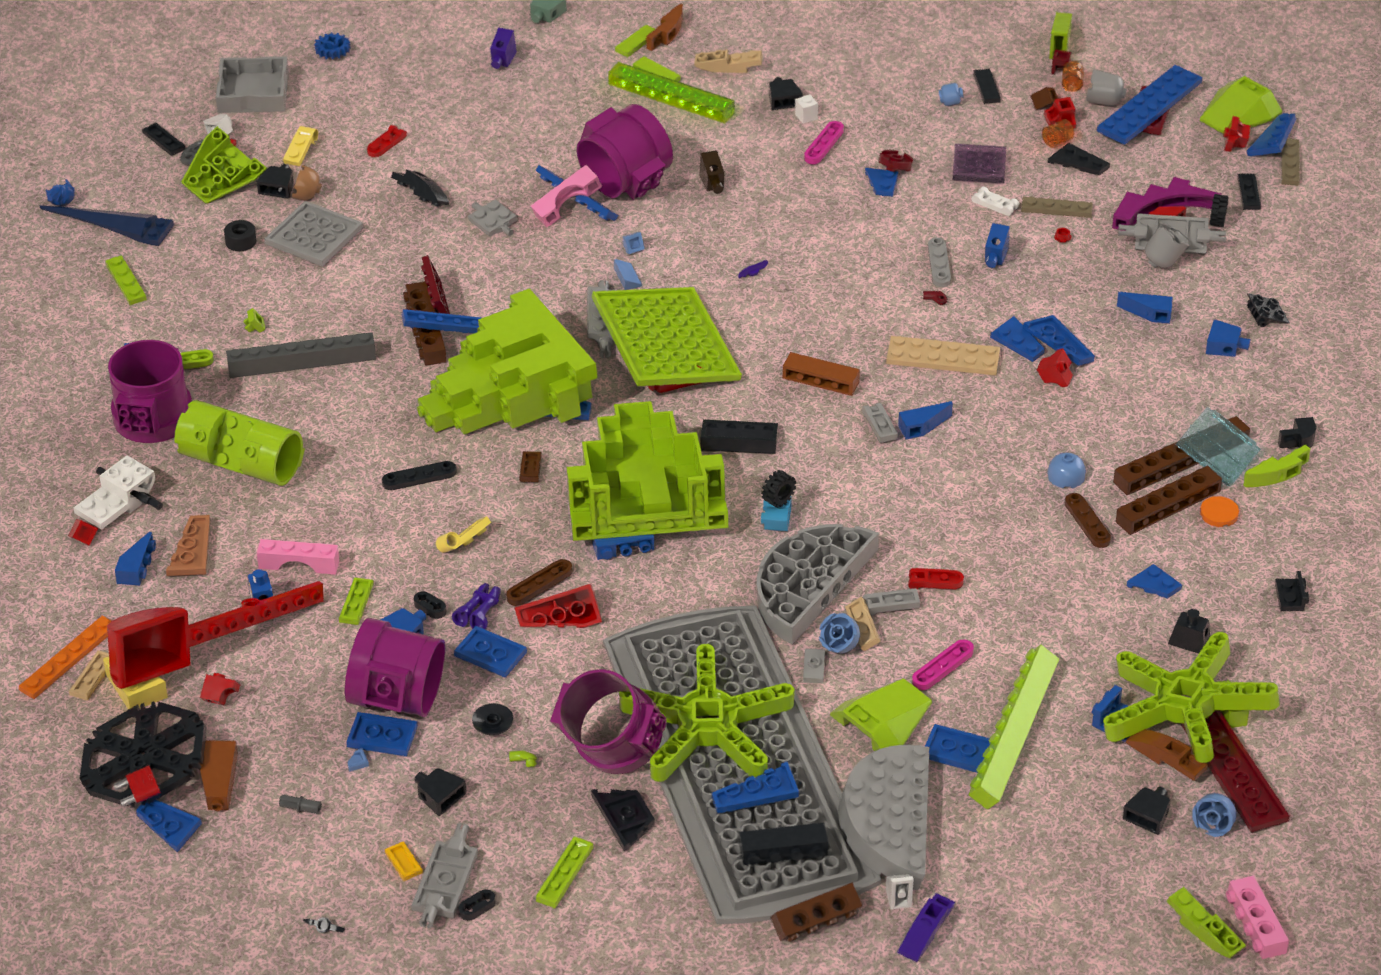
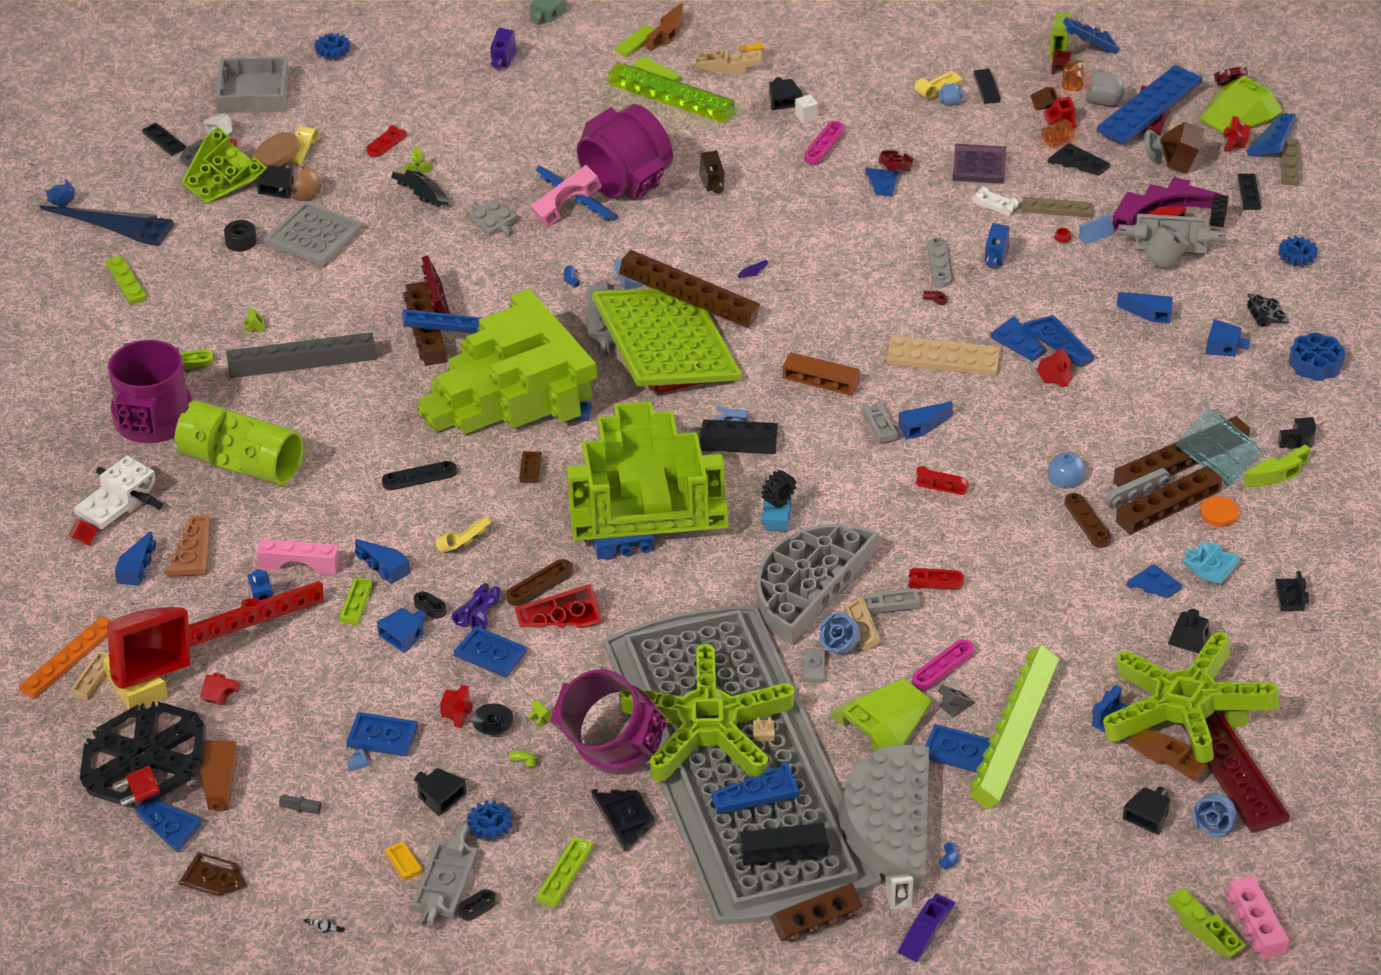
(212, 875): none -> reddish brown tile
(277, 149): none -> medium nougat piece
(385, 560): none -> blue slope
(394, 668): magenta cylinder -> none
(417, 156): none -> lime plant
(456, 705): none -> red brick
(490, 820): none -> blue gear
(541, 712): none -> lime tile
(569, 276): none -> blue arm
(633, 242): medium blue tile -> none
(689, 288): none -> reddish brown brick
(737, 415): none -> medium blue plate
(750, 46): none -> yellow tile
(763, 730): none -> tan tile
(930, 88): none -> light yellow plate
(941, 481): none -> red plate
(951, 856): none -> blue arm
(954, 700): none -> dark grey slope
(1094, 35): none -> blue wing
(1096, 229): none -> medium blue slope
(1137, 488): none -> light grey plate
(1178, 144): none -> reddish brown piece
(1210, 562): none -> medium azure plate
(1230, 74): none -> dark red plate
(1297, 251): none -> blue gear
(1316, 356): none -> blue connector

